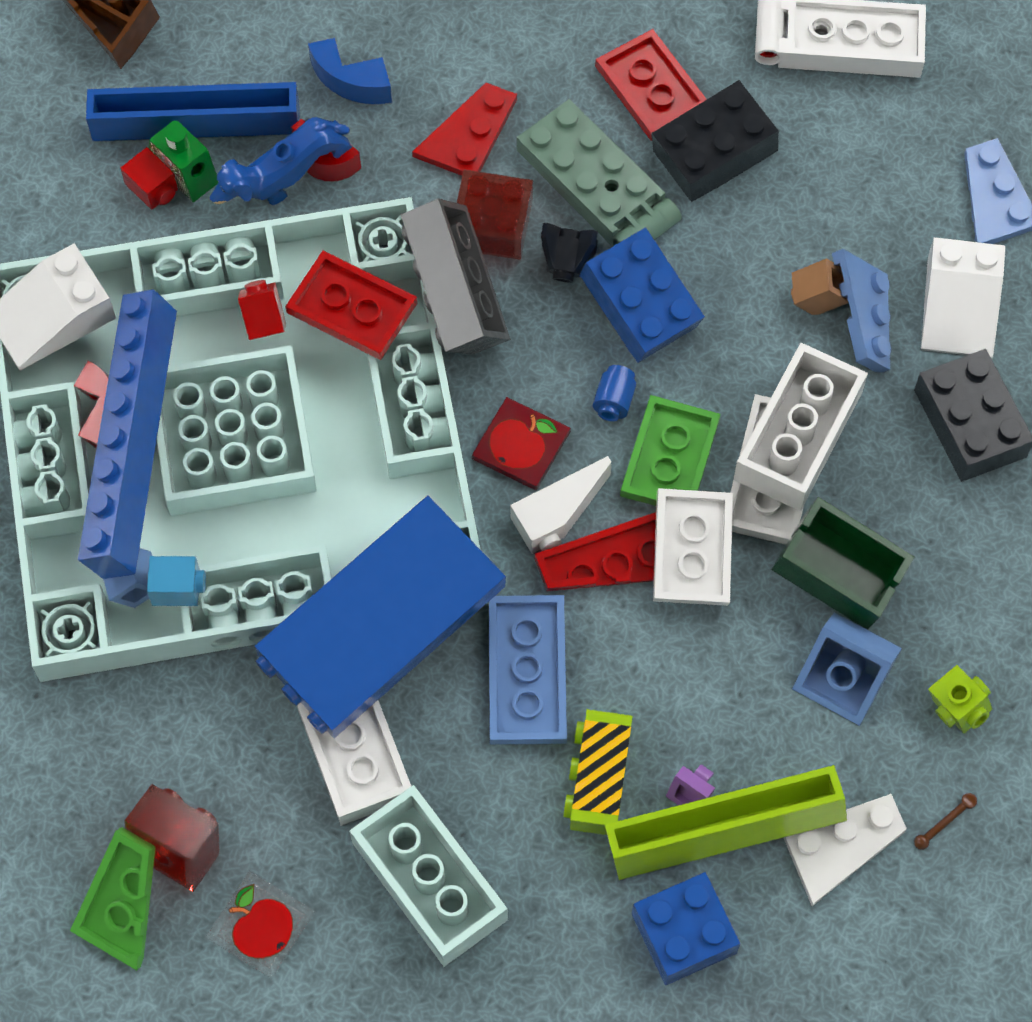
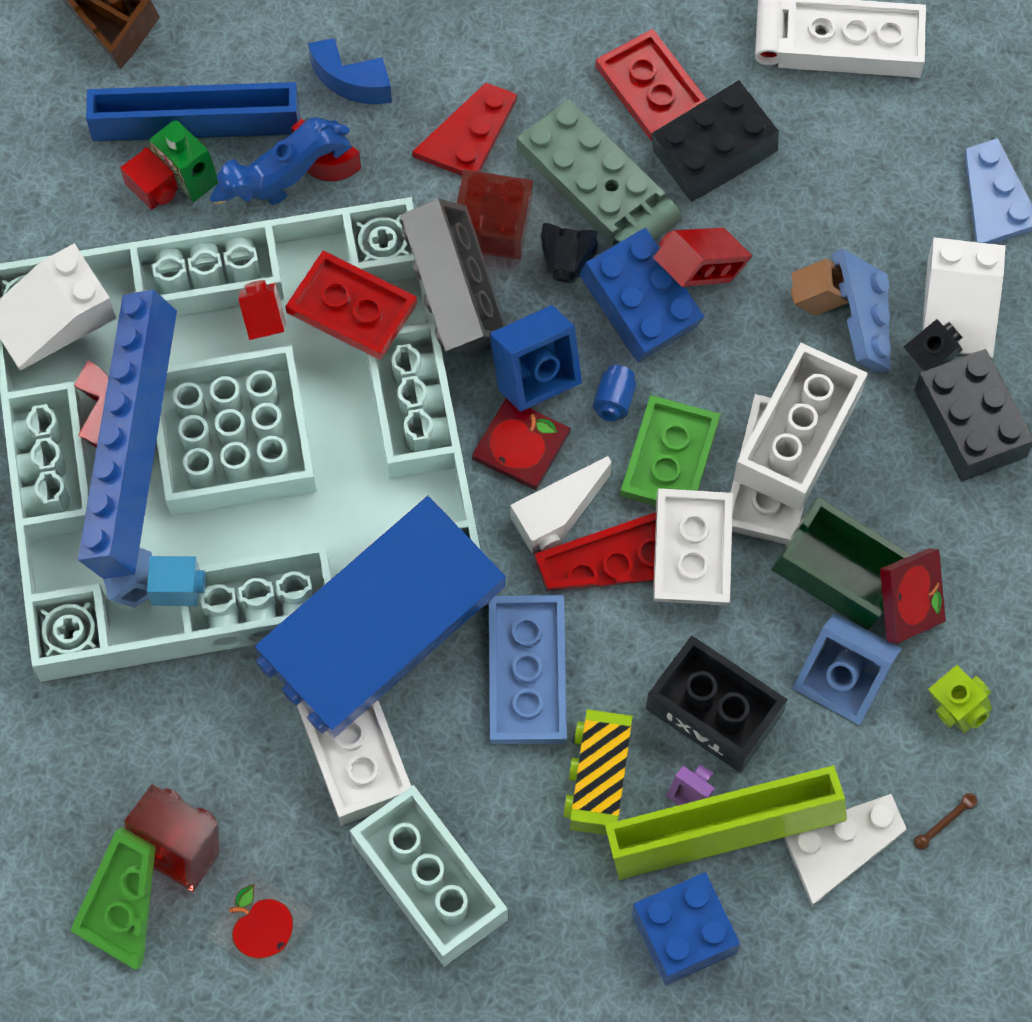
(536, 357): none -> blue brick
(701, 256): none -> red brick
(716, 703): none -> black brick
(912, 595): none -> dark red tile
(935, 345): none -> black brick

